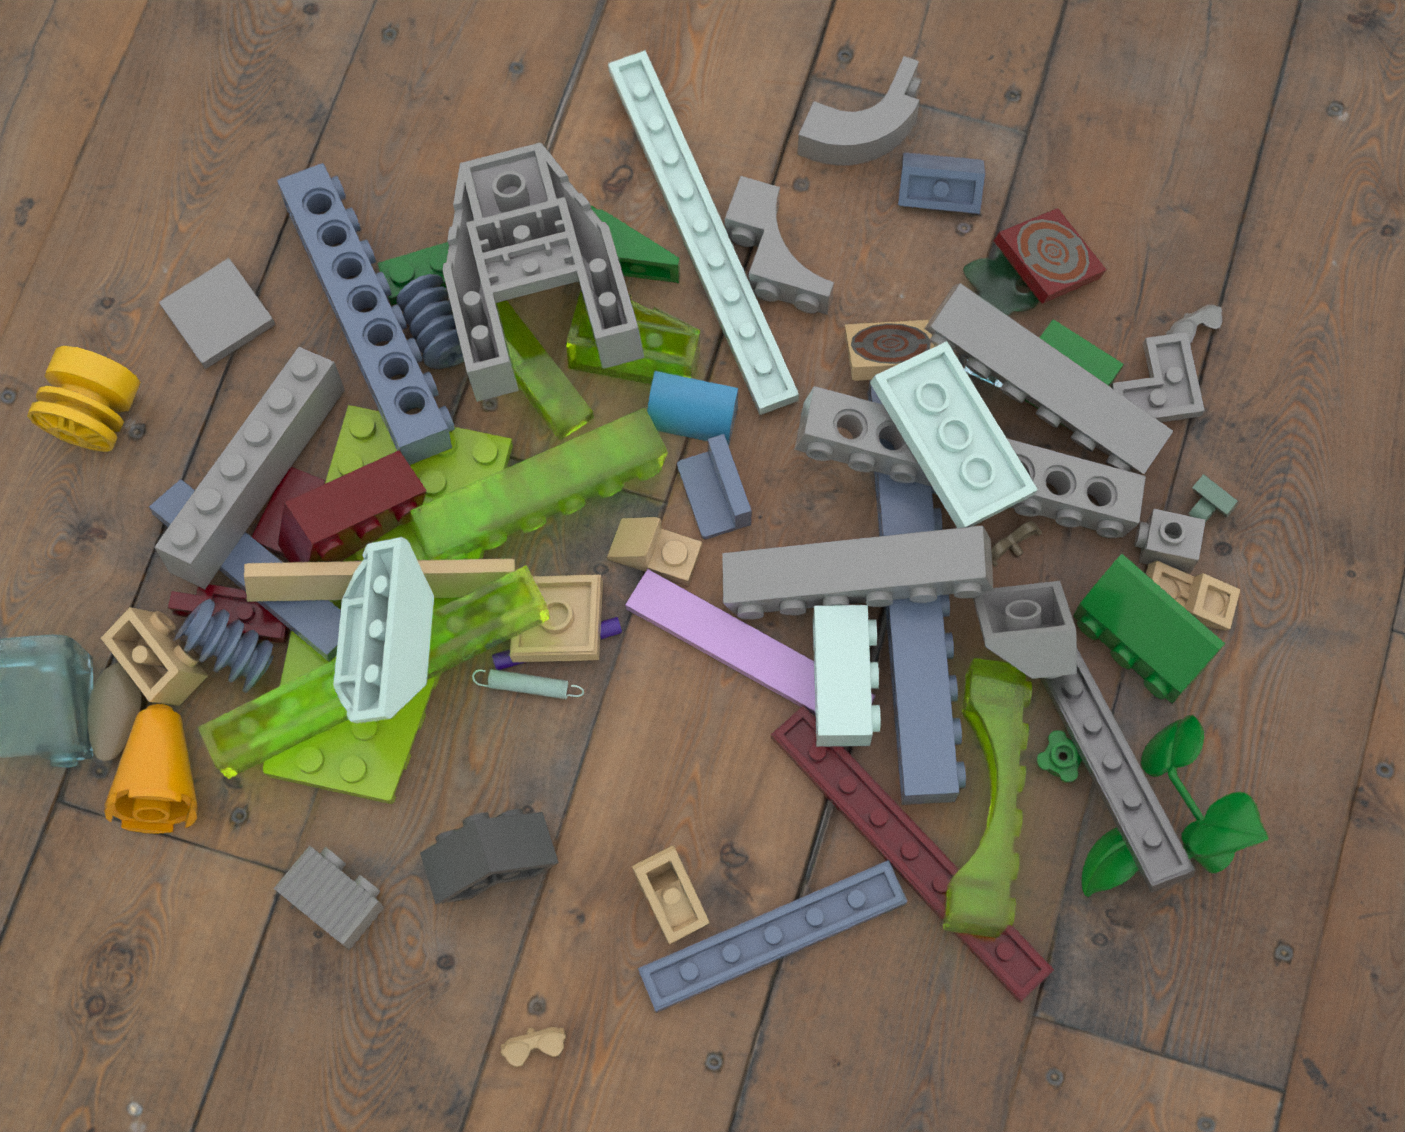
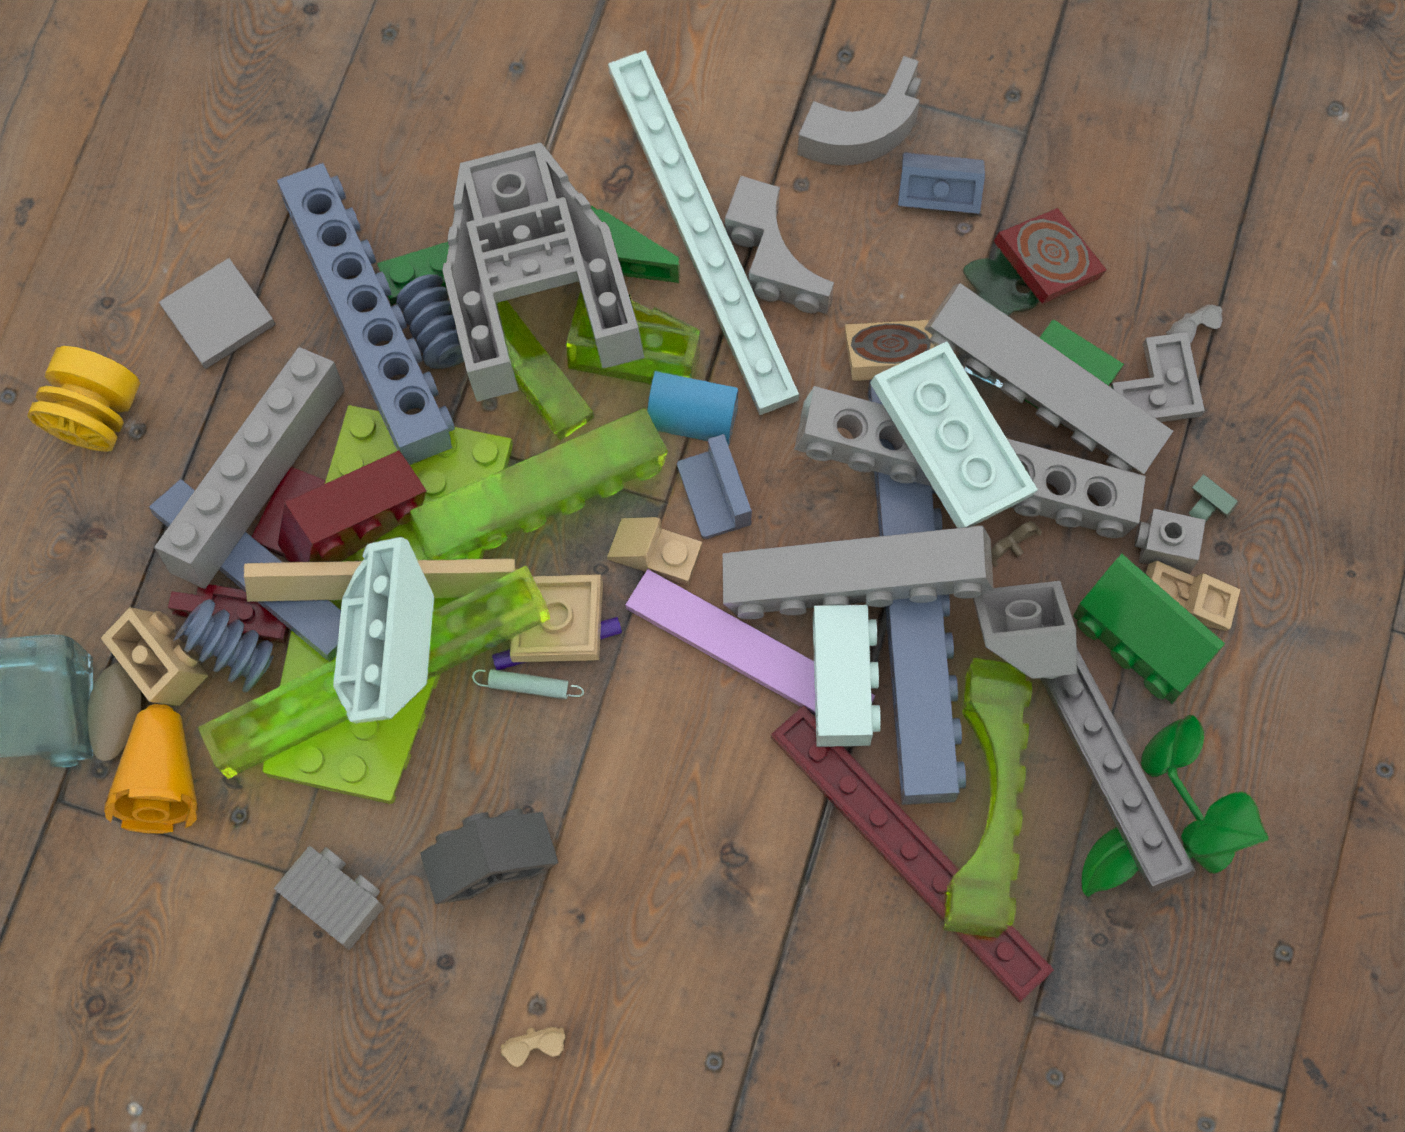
(670, 894): tan slope -> none
(772, 936): sand blue tile -> none
(1053, 764): green plate -> none

